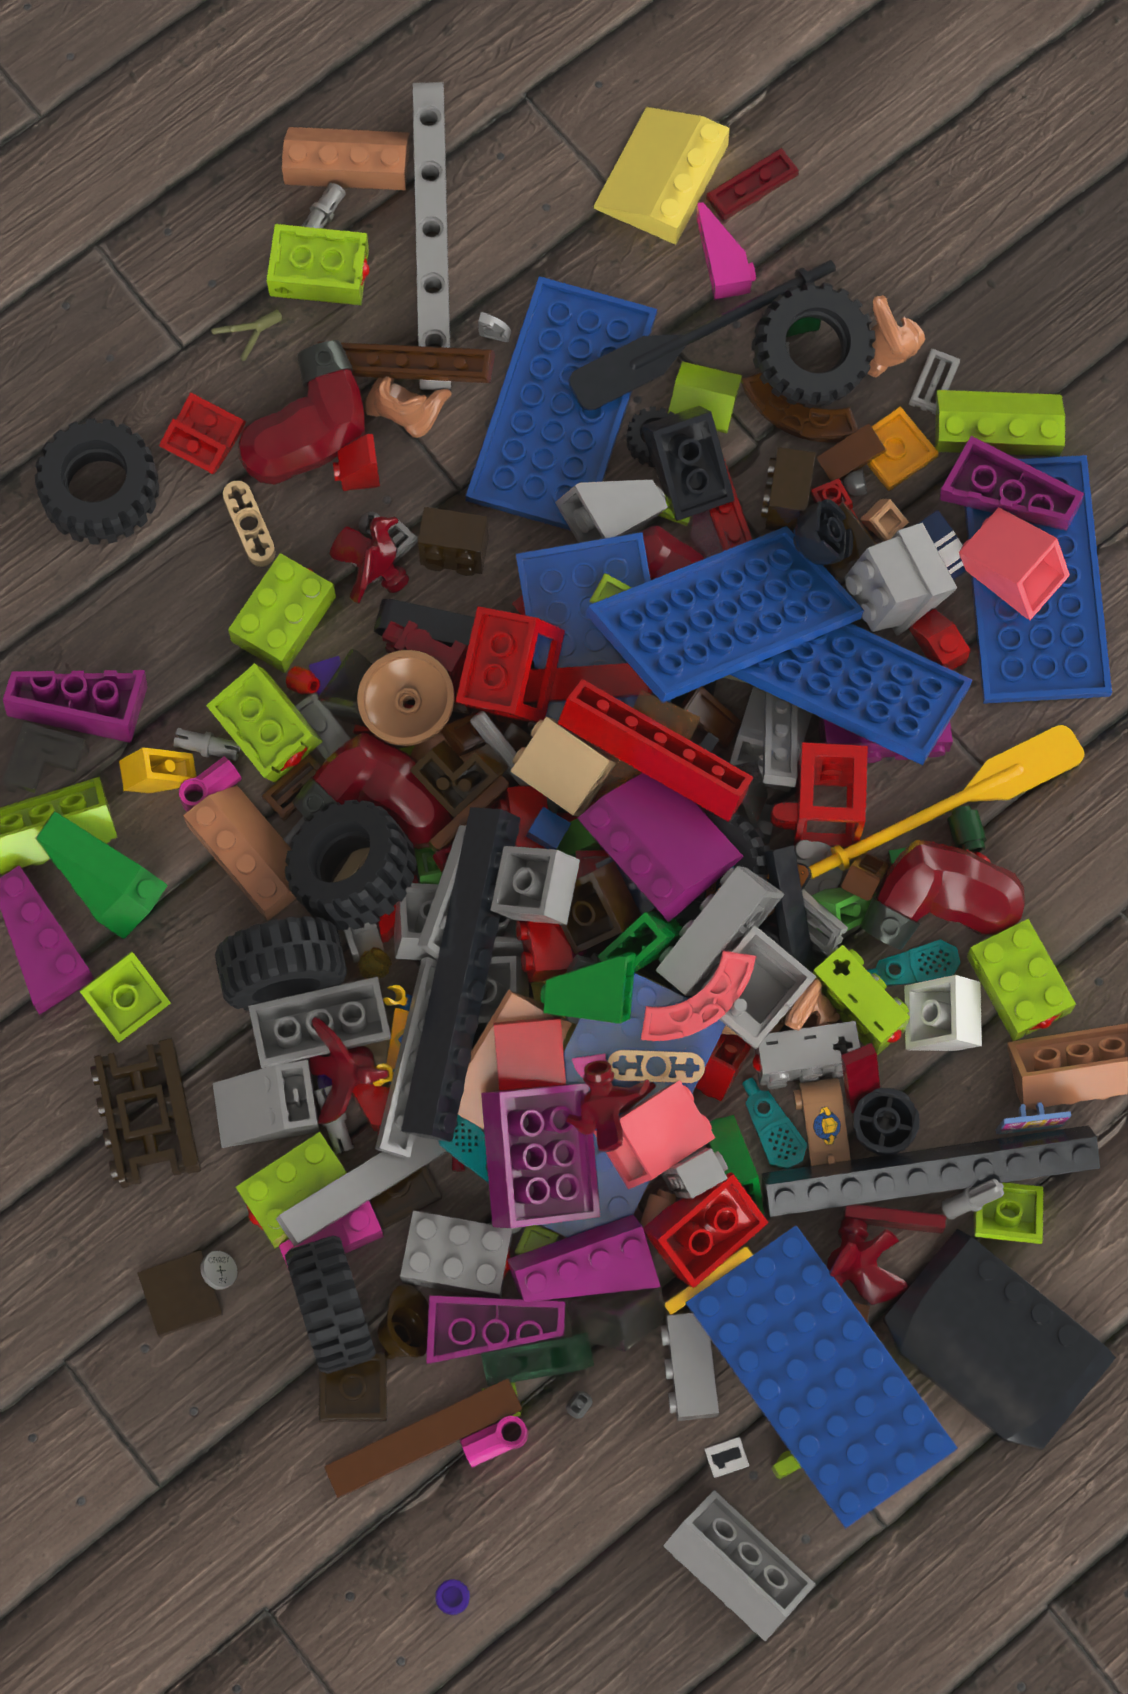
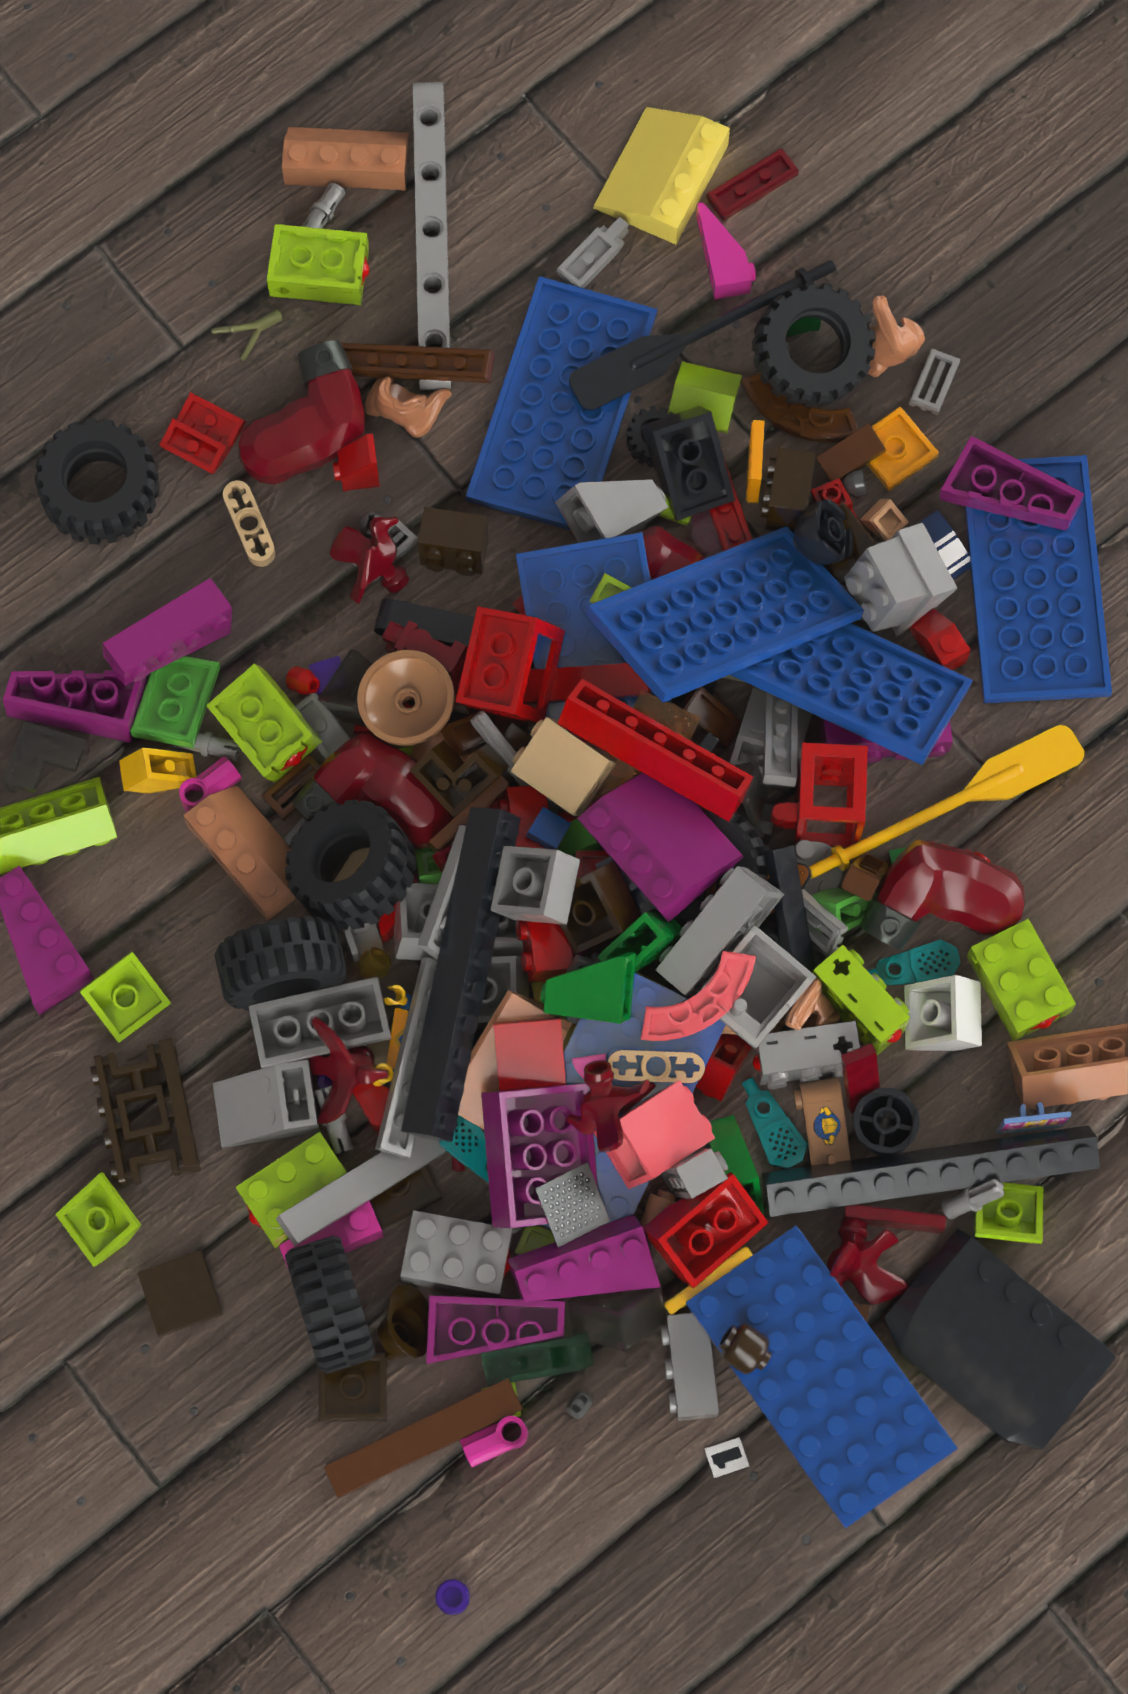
(98, 1220): none -> lime slope
(107, 881): green wedge -> none
(170, 633): none -> magenta wedge
(176, 702): none -> bright green tile
(219, 1270): light grey piece -> none
(282, 613): lime piece -> none
(493, 328): light grey tile -> none
(572, 1204): none -> sticker
(593, 254): none -> light grey hinge
(739, 1565): light grey slope -> none
(745, 1348): none -> dark brown head
(755, 458): none -> light orange tile
(785, 1465): lime tile -> none
(967, 829): dark green brick -> none
(1004, 420): lime slope -> none
(1015, 561): coral slope -> none

